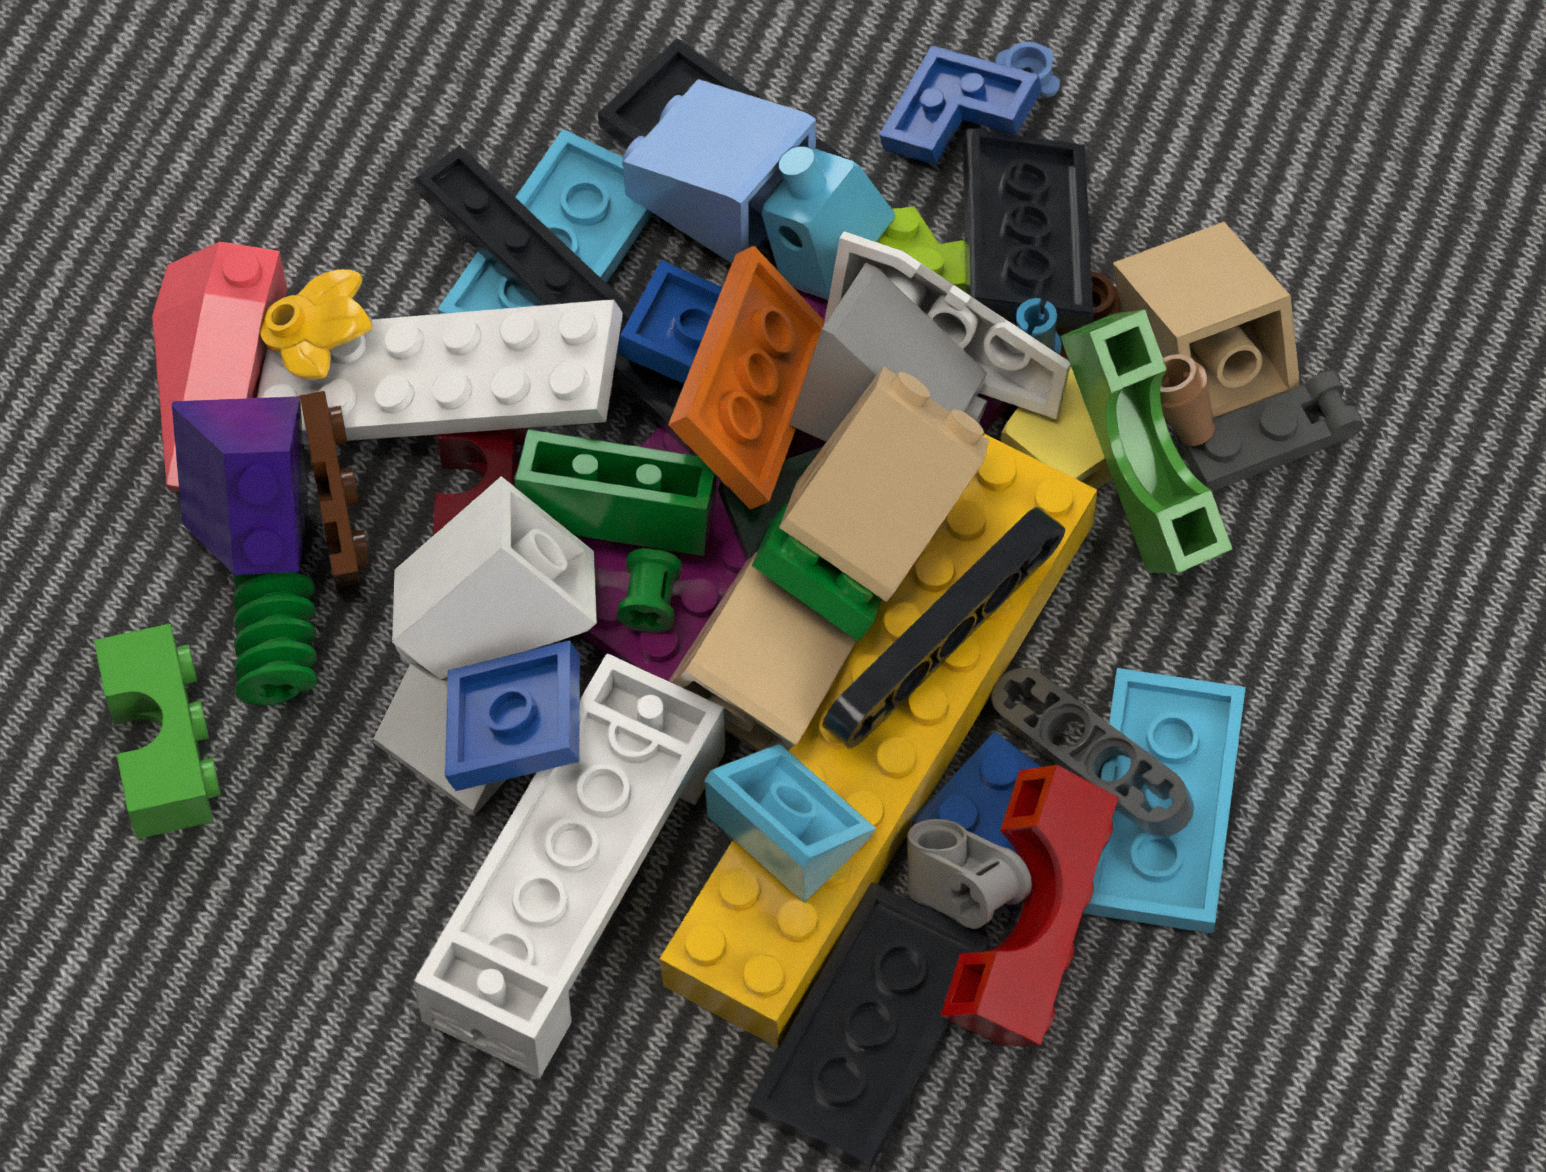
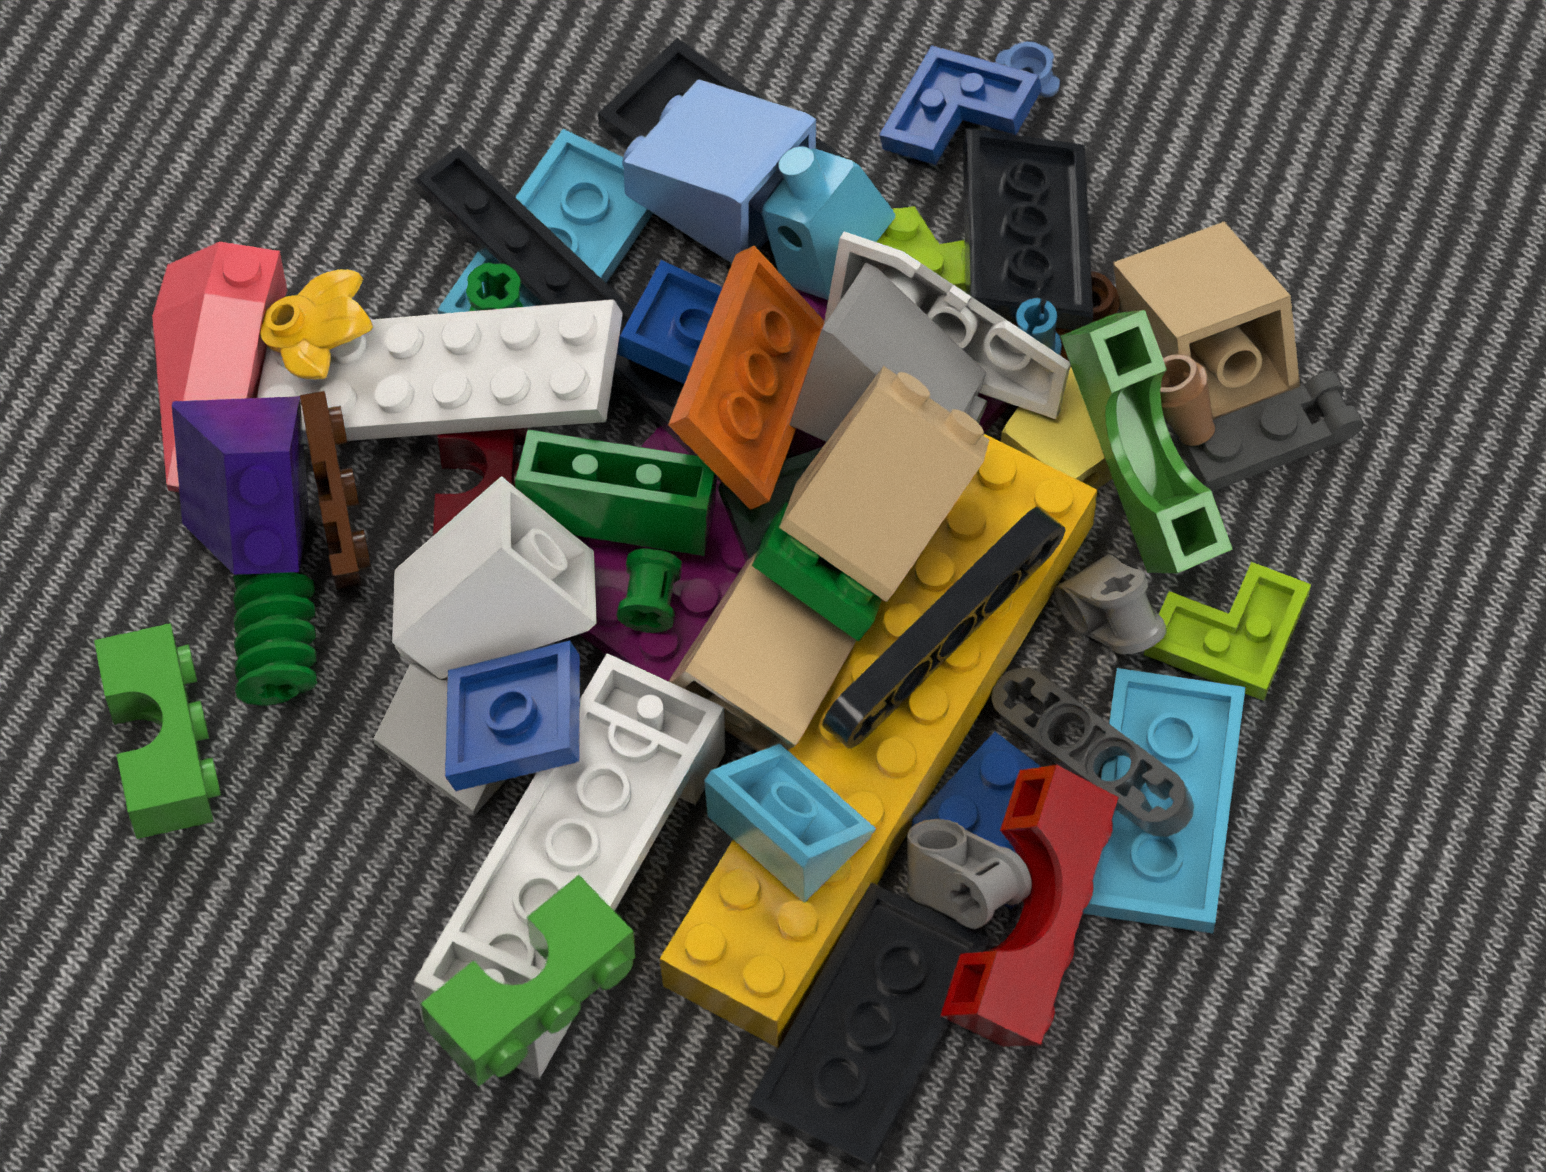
(493, 1023): none -> bright green arch
(500, 287): none -> green bush
(1111, 606): none -> light grey piece
(1239, 645): none -> lime plate

